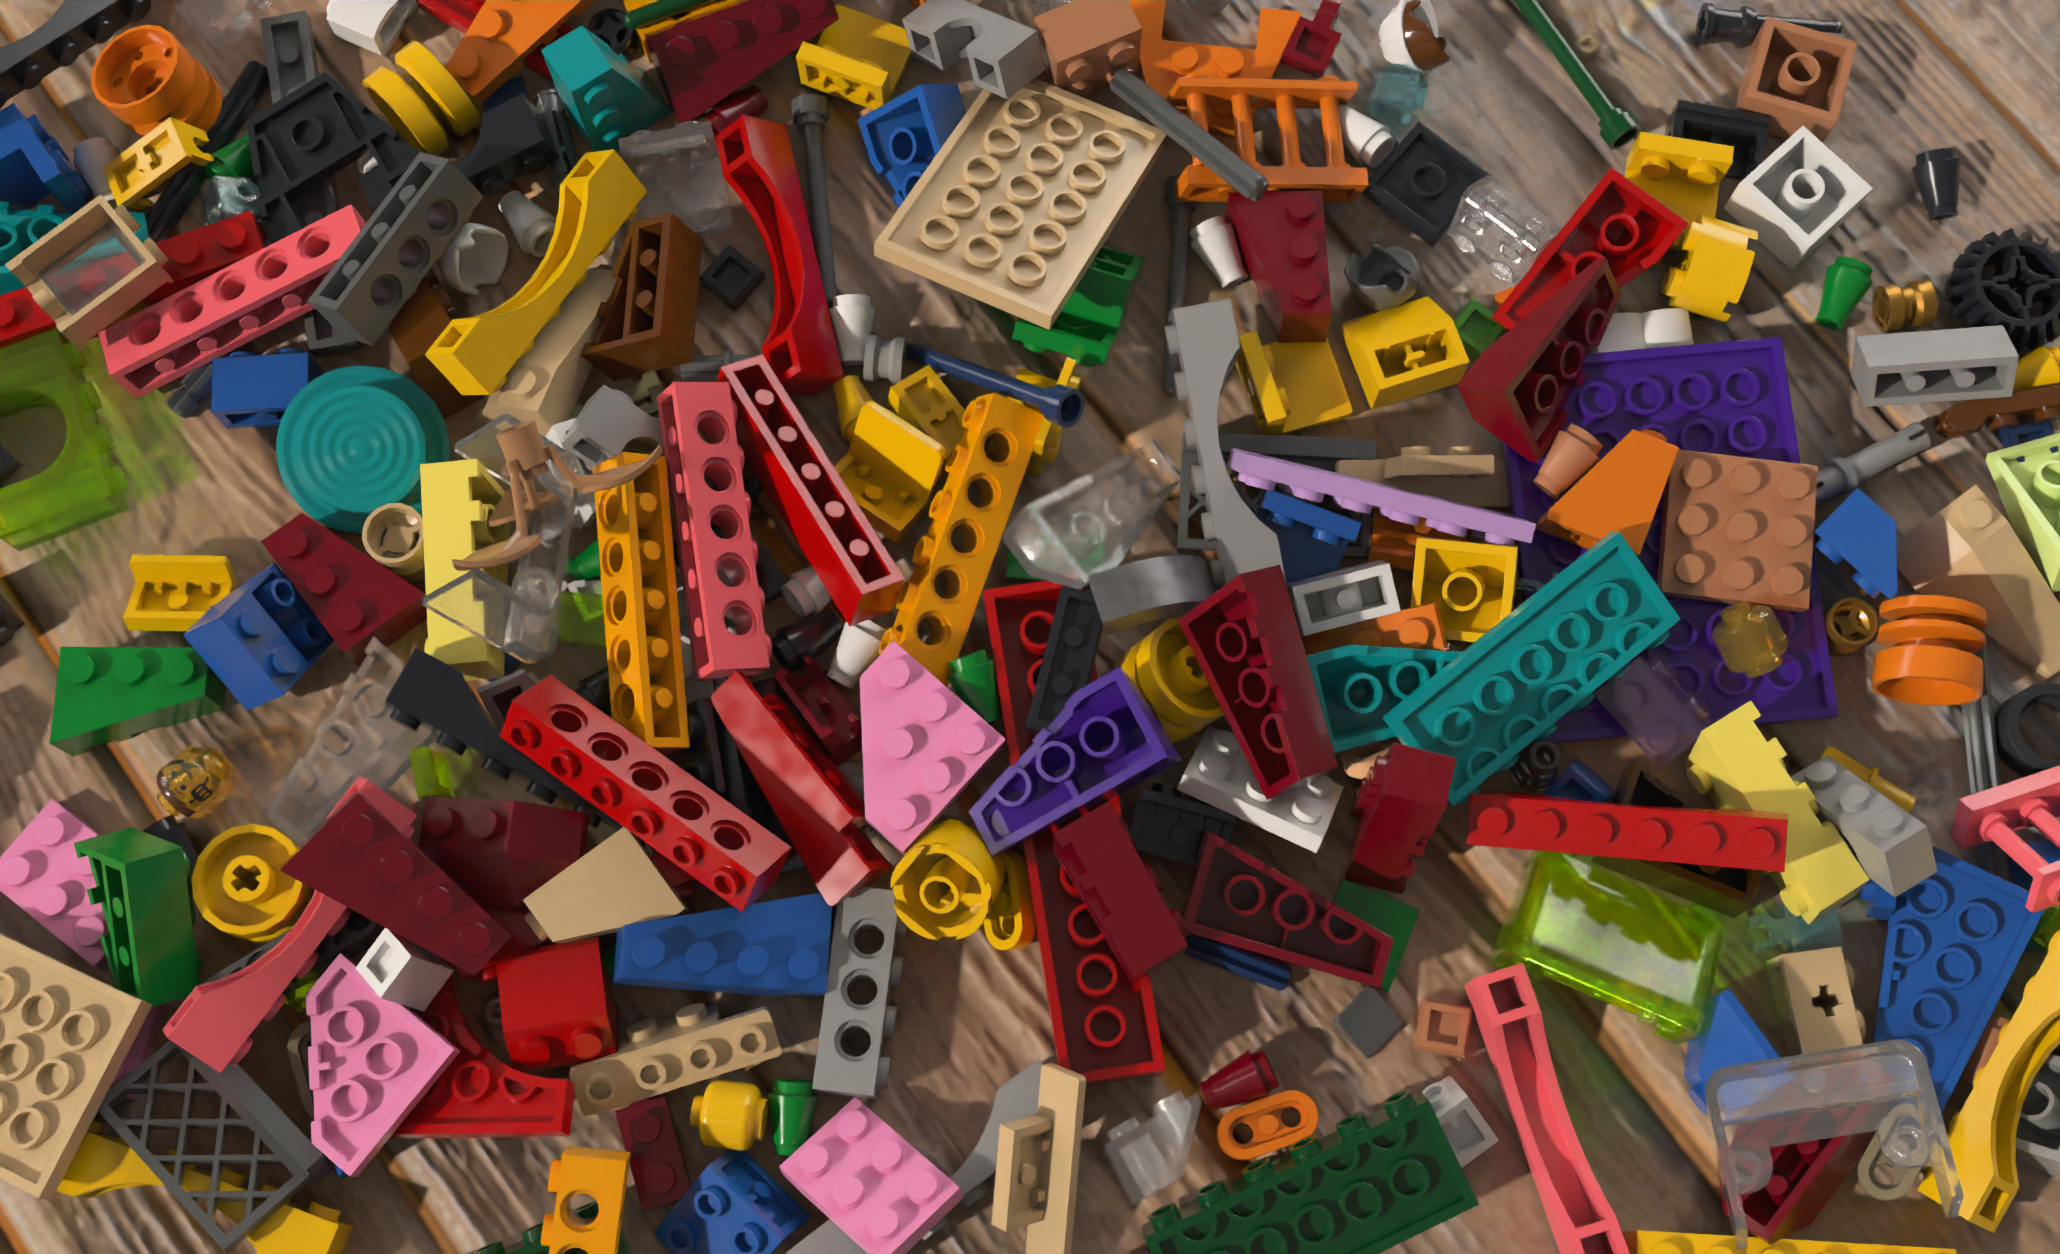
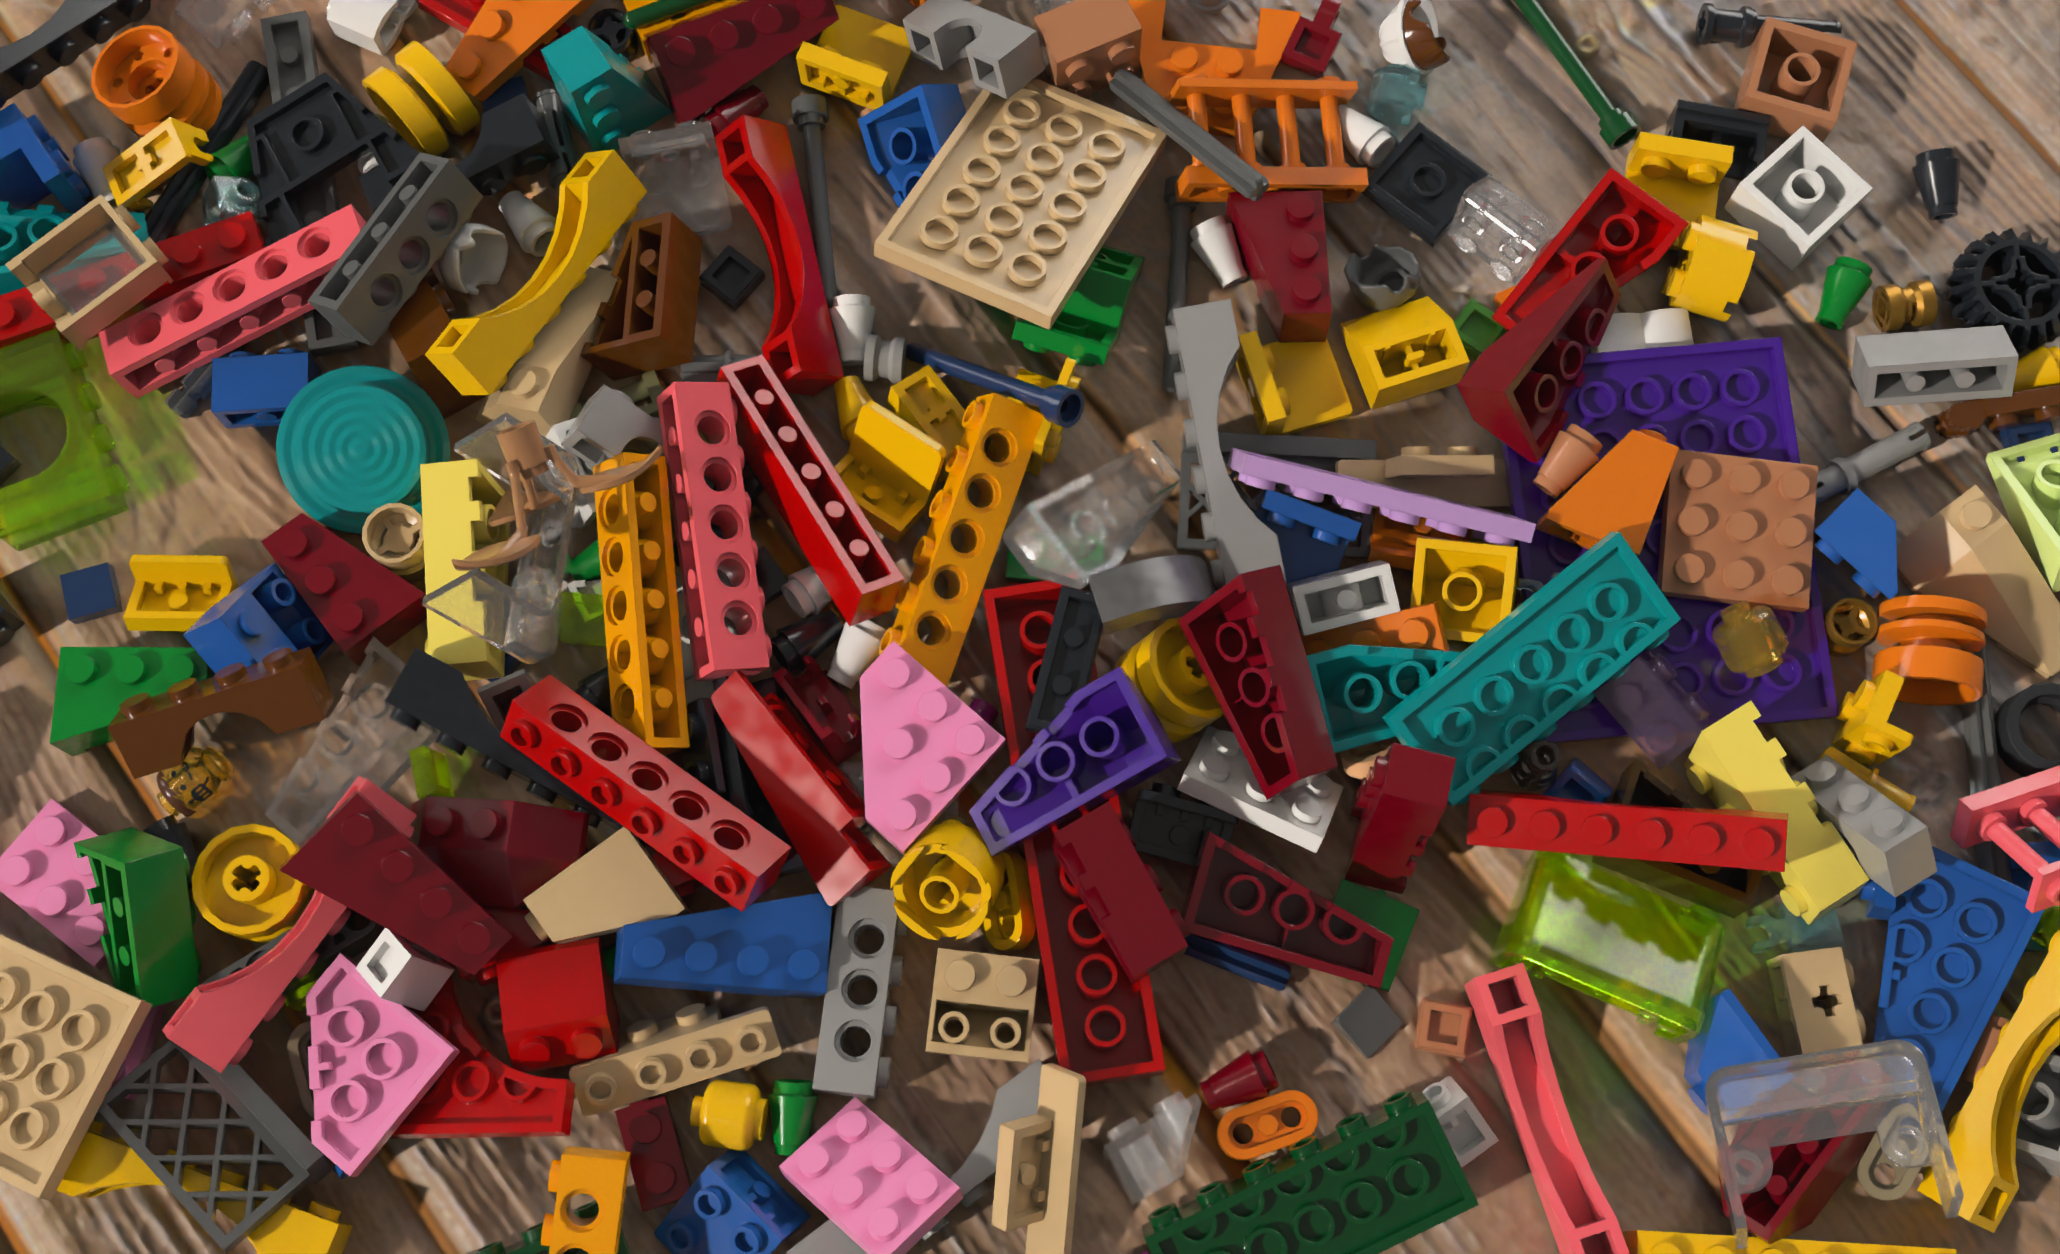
(91, 593): none -> dark blue tile
(280, 691): none -> reddish brown arch
(976, 684): green cone -> none
(983, 1005): none -> tan slope
(1864, 720): none -> yellow bracket

